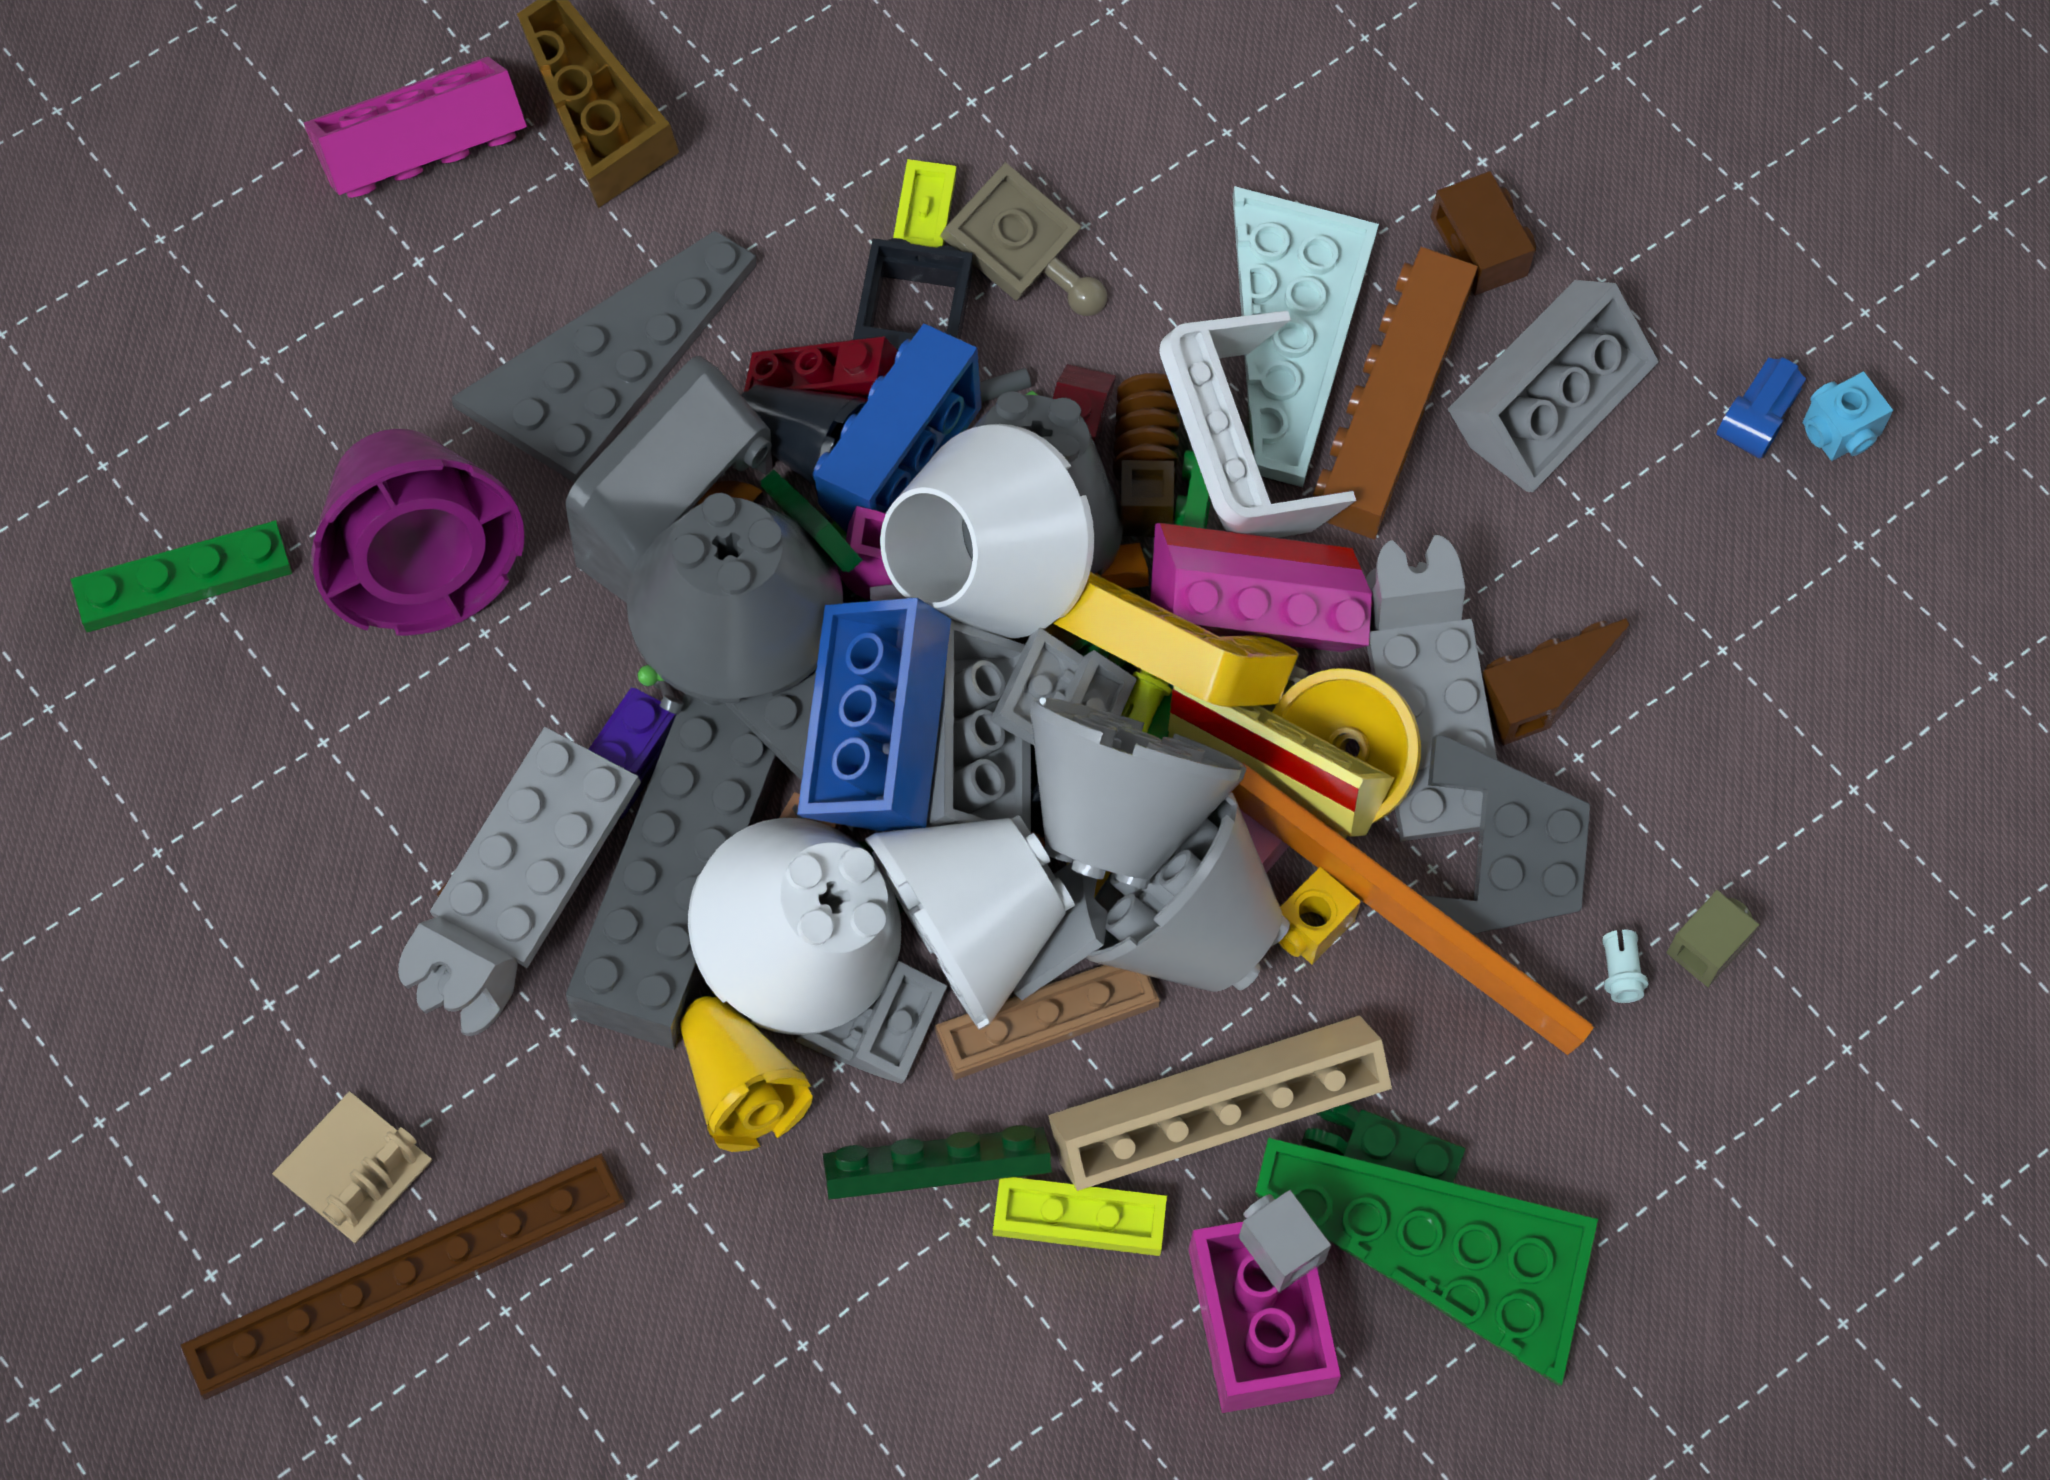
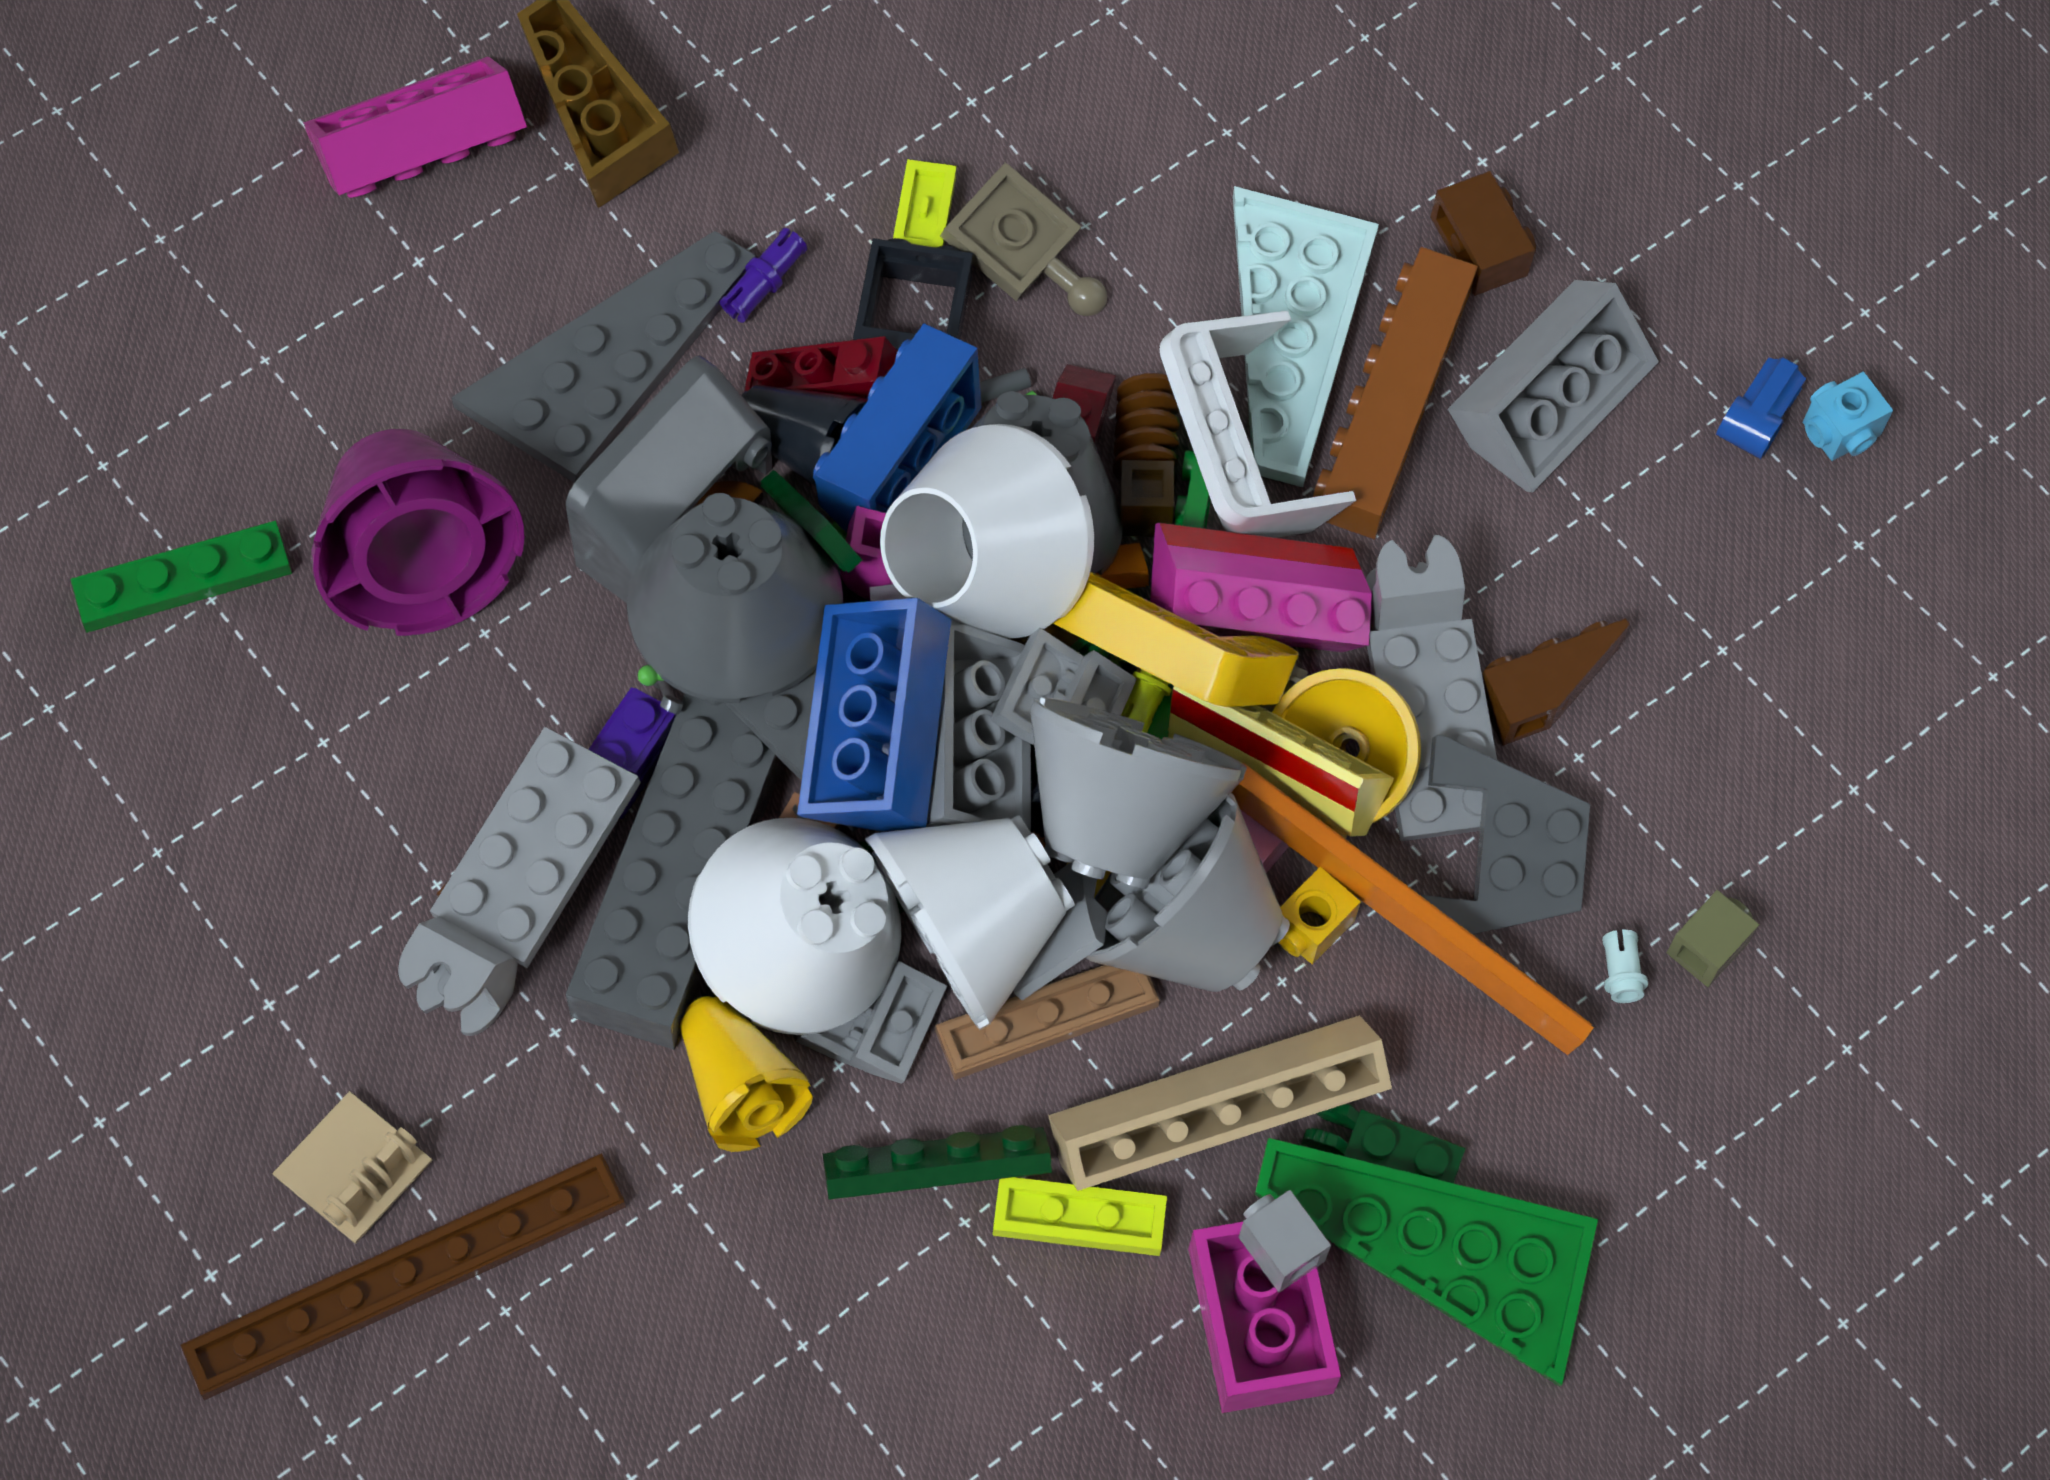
(763, 275): none -> dark purple pin

